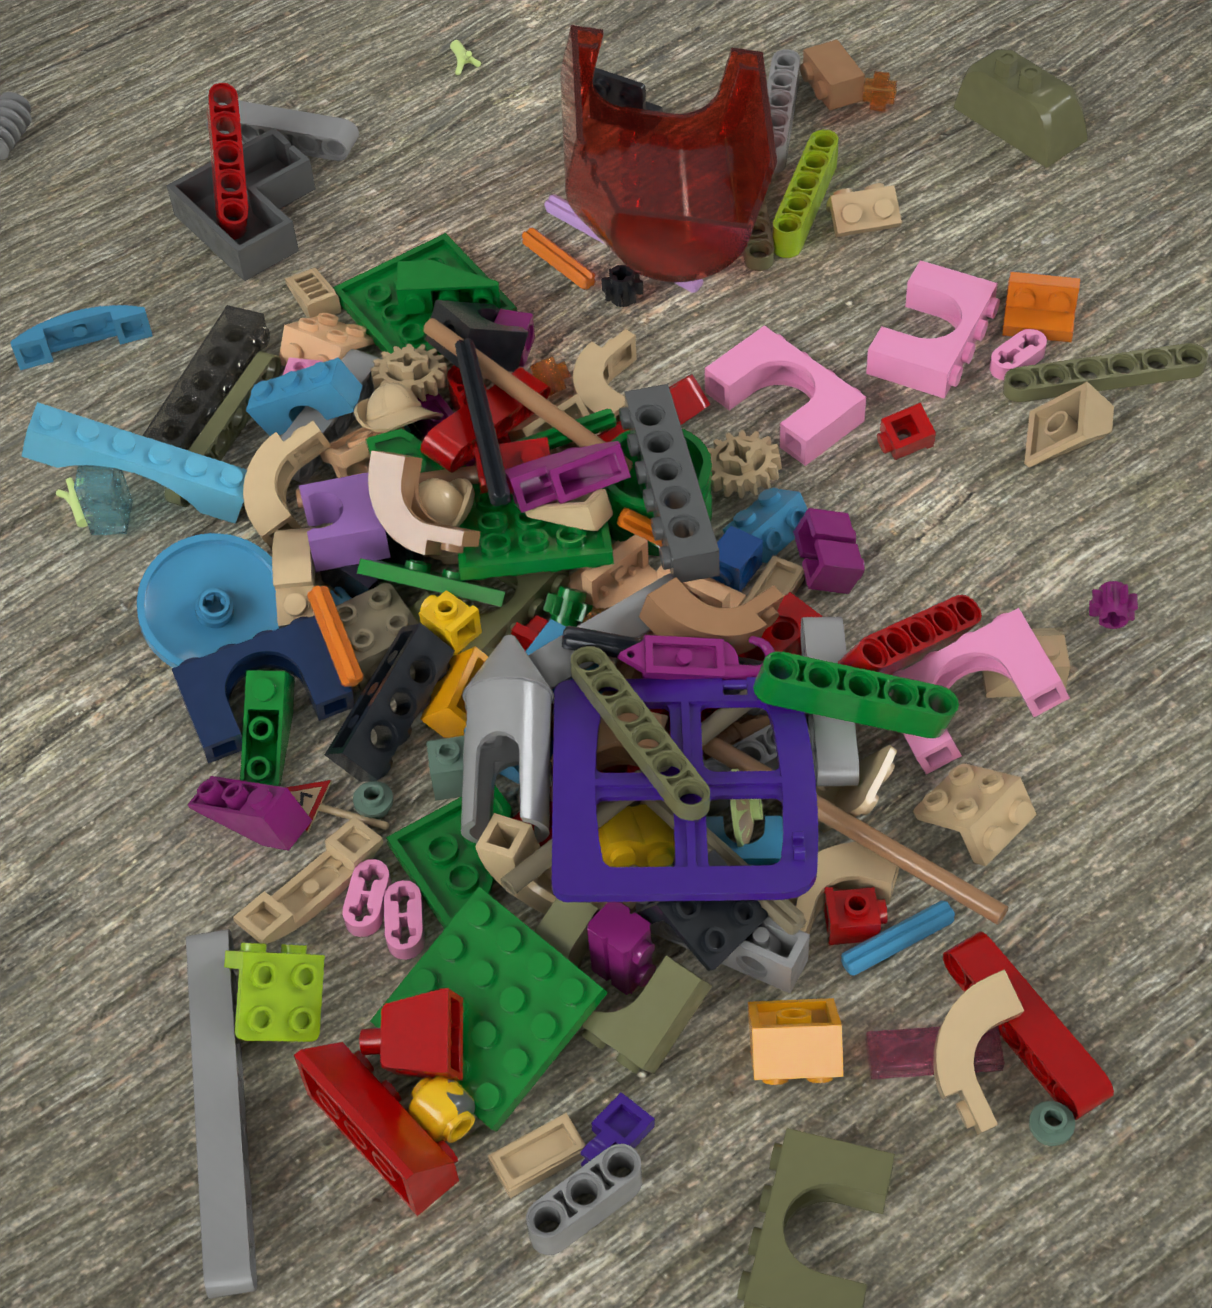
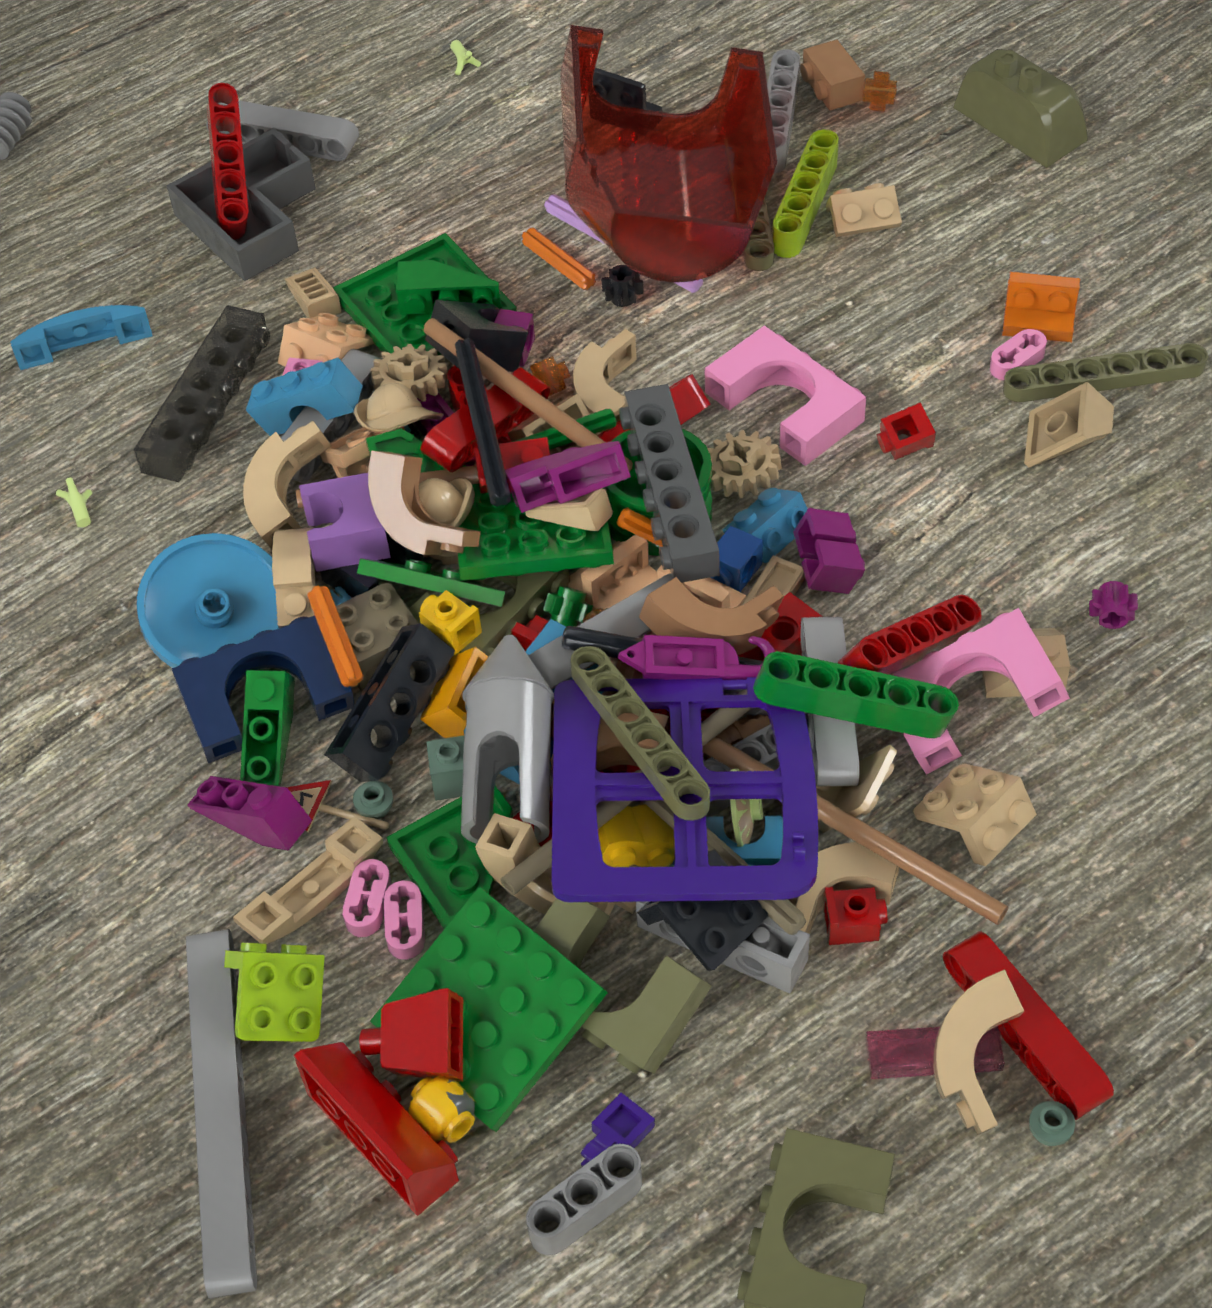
(71, 440): medium azure arch -> none
(103, 499): clear light blue brick -> none
(231, 415): olive beam -> none
(537, 1155): tan tile -> none
(621, 947): magenta brick -> none
(795, 1040): light orange slope -> none
(897, 937): dark azure axle -> none
(935, 362): bright pink arch -> none

